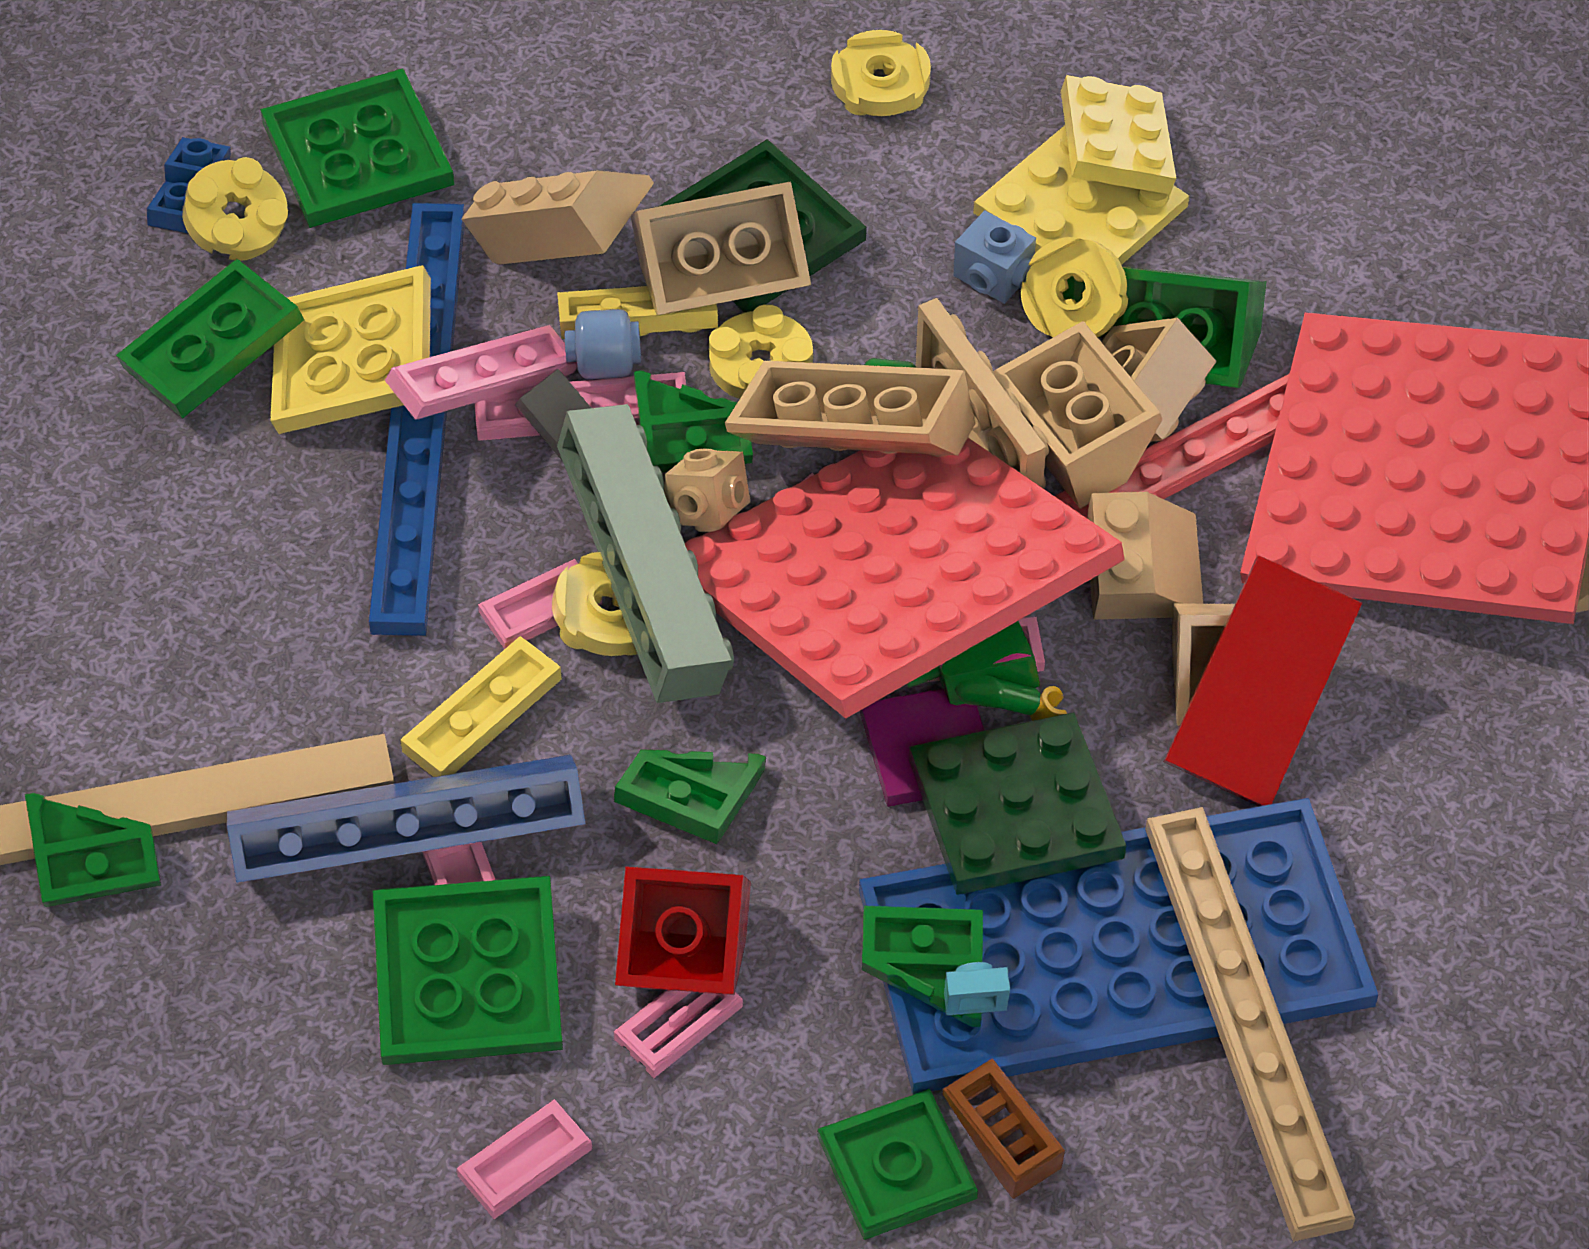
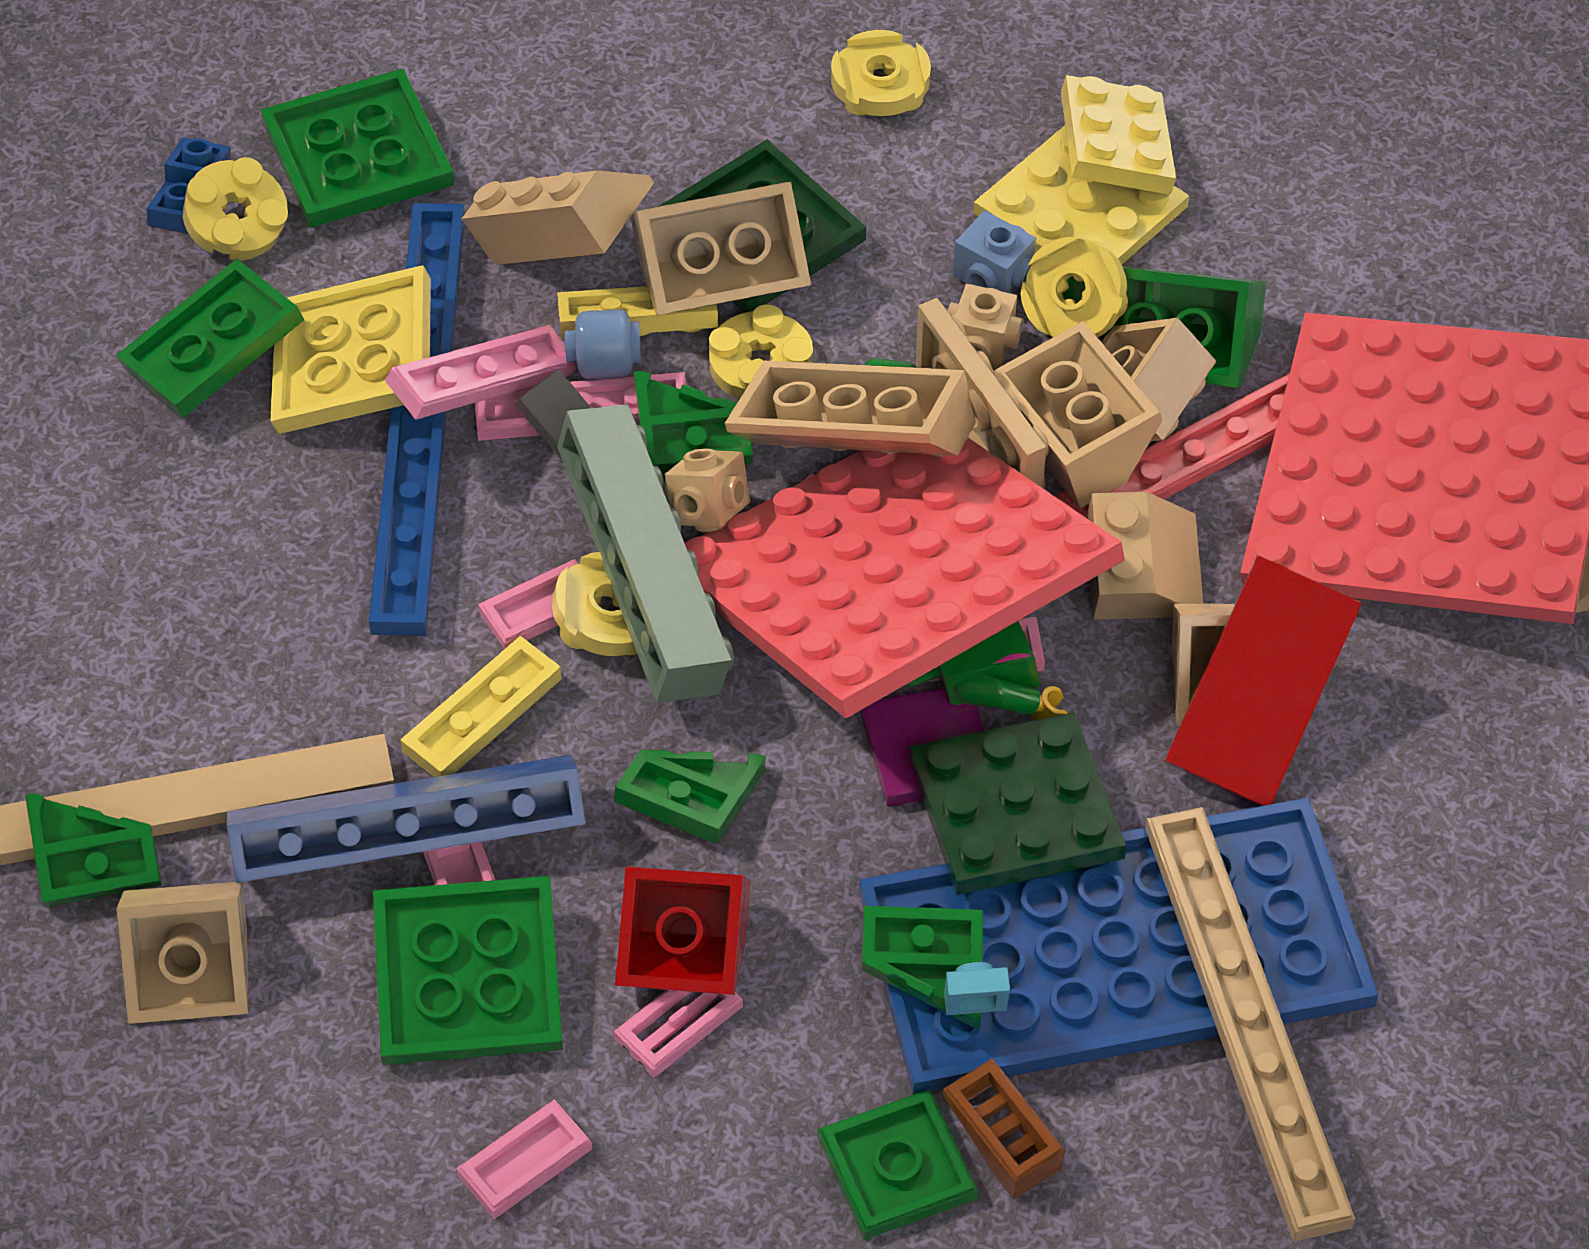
(184, 952): none -> tan slope
(989, 321): none -> tan brick

